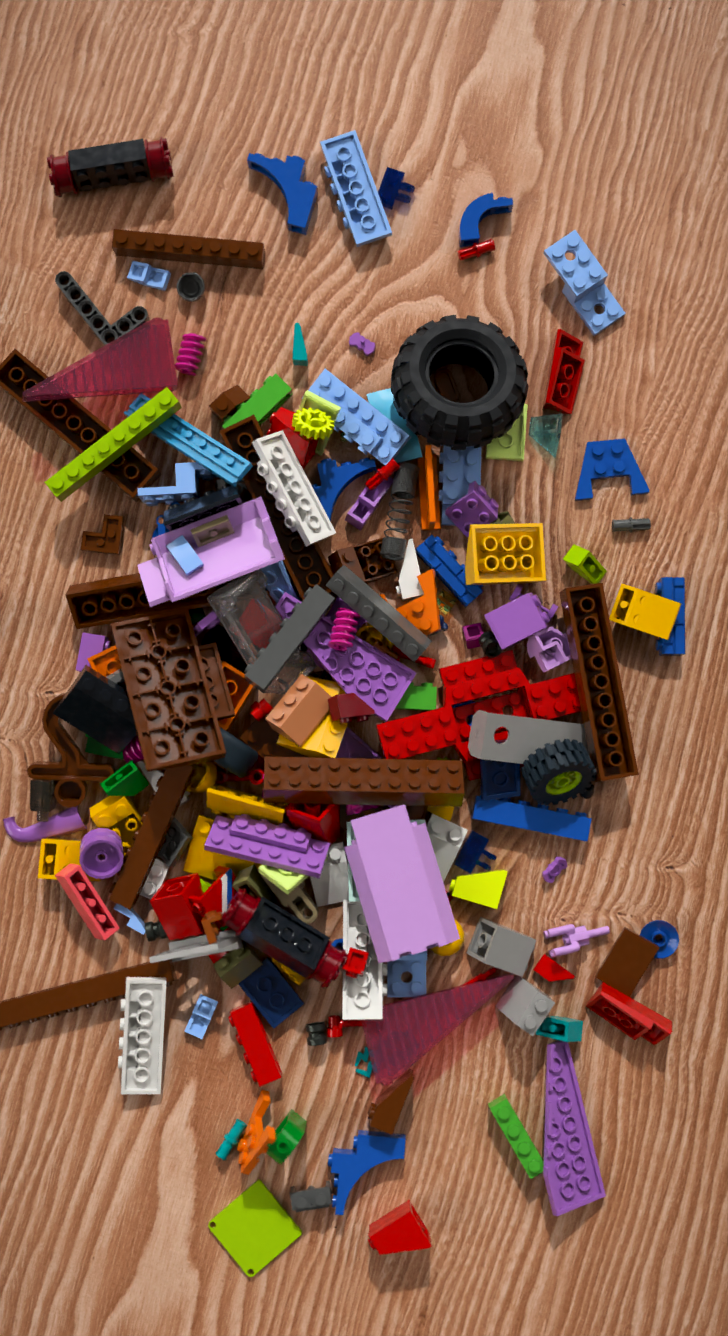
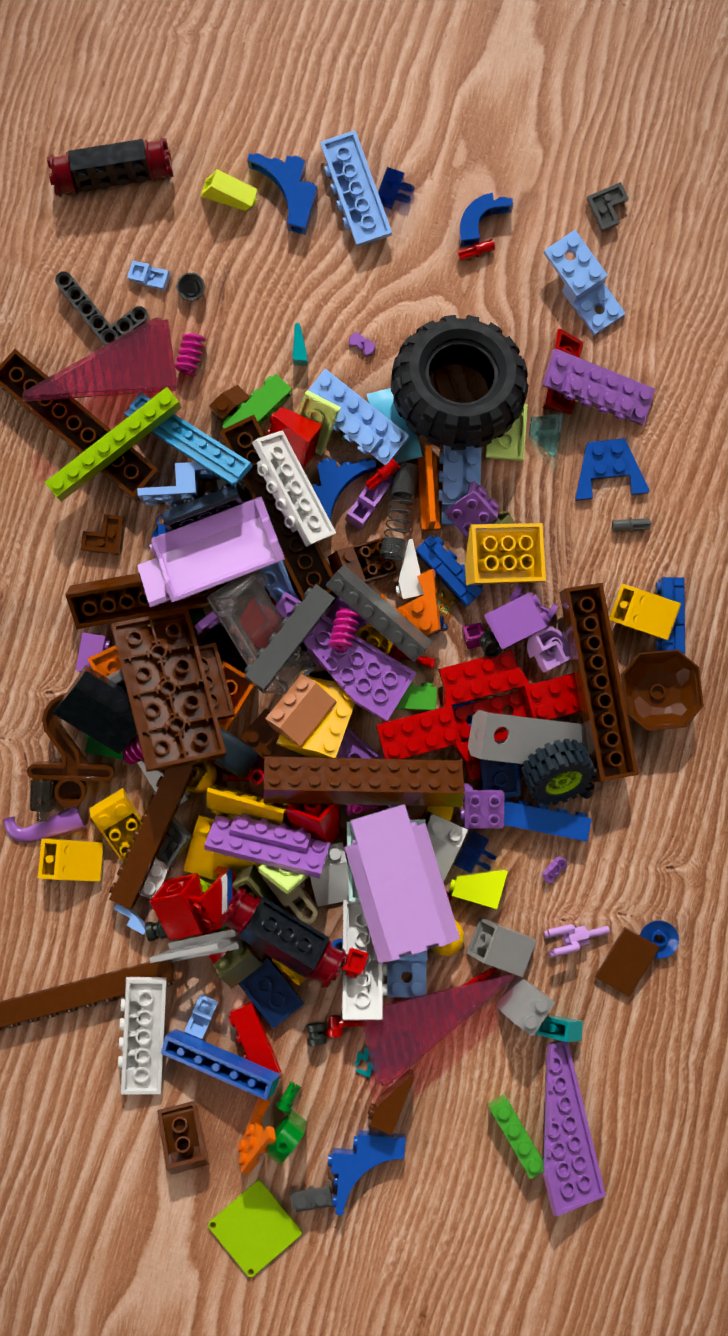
(87, 901): coral brick -> none
(101, 853): medium lavender wheel -> none
(125, 781): green slope -> none
(182, 1138): none -> reddish brown slope
(184, 555): light blue slope -> none
(188, 249): reddish brown brick -> none
(211, 930): dark orange bracket -> none
(212, 531): dark tan plate -> none
(220, 1064): none -> blue brick
(229, 191): none -> neon yellow slope
(231, 1139): teal pin -> none
(261, 709): red brick -> none
(286, 1101): none -> green pin
(313, 423): neon yellow gear -> none
(349, 707): dark red slope -> none
(385, 649): reddish brown pin -> none
(399, 1231): red slope -> none
(482, 808): none -> medium lavender bracket
(552, 970): red slope -> none
(584, 564): lime slope -> none
(598, 387): none -> medium lavender plate
(602, 205): none -> dark grey plate
(629, 1015): red slope -> none
(662, 690): none -> reddish brown rock

